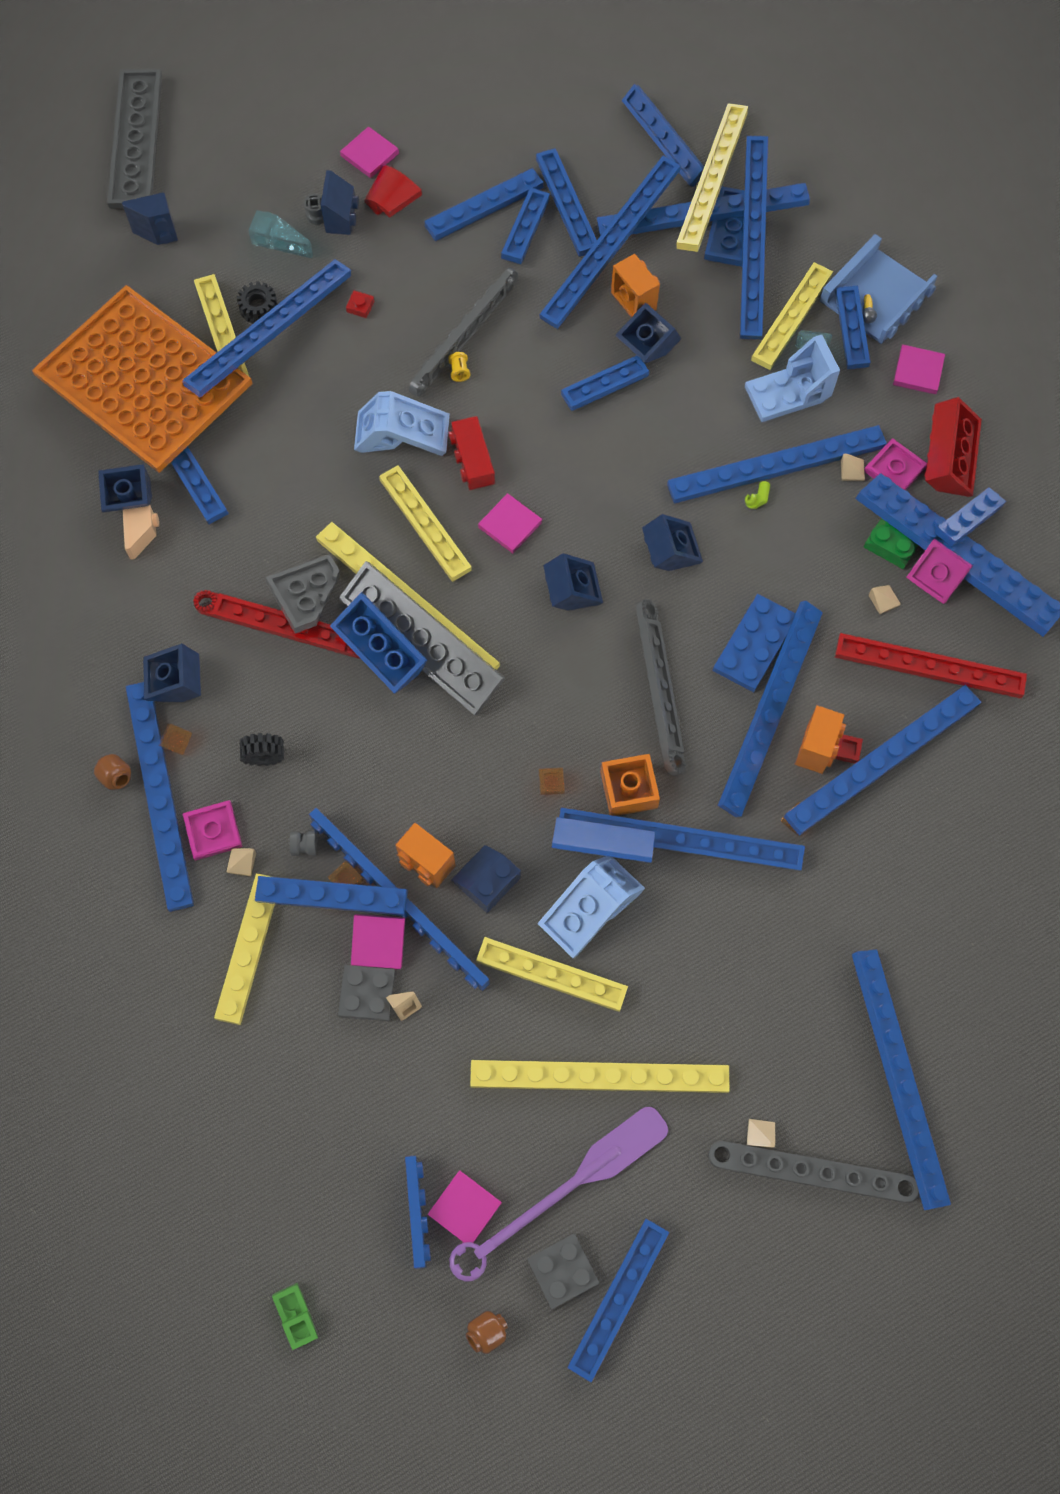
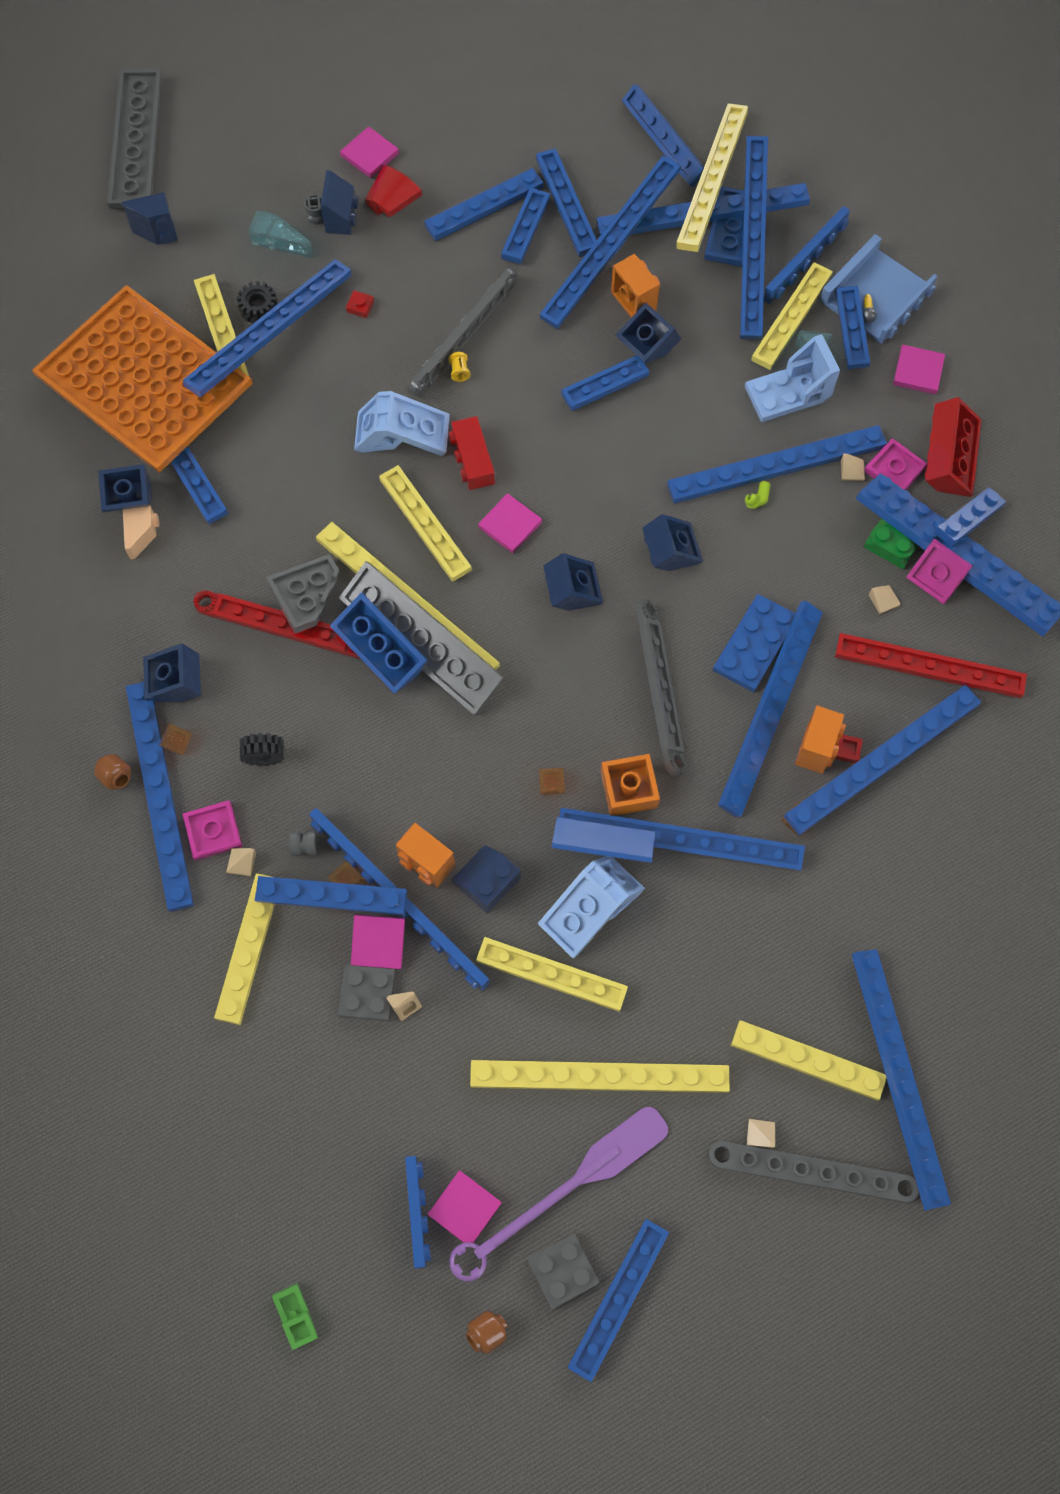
(803, 259): none -> blue plate
(809, 1060): none -> light yellow plate

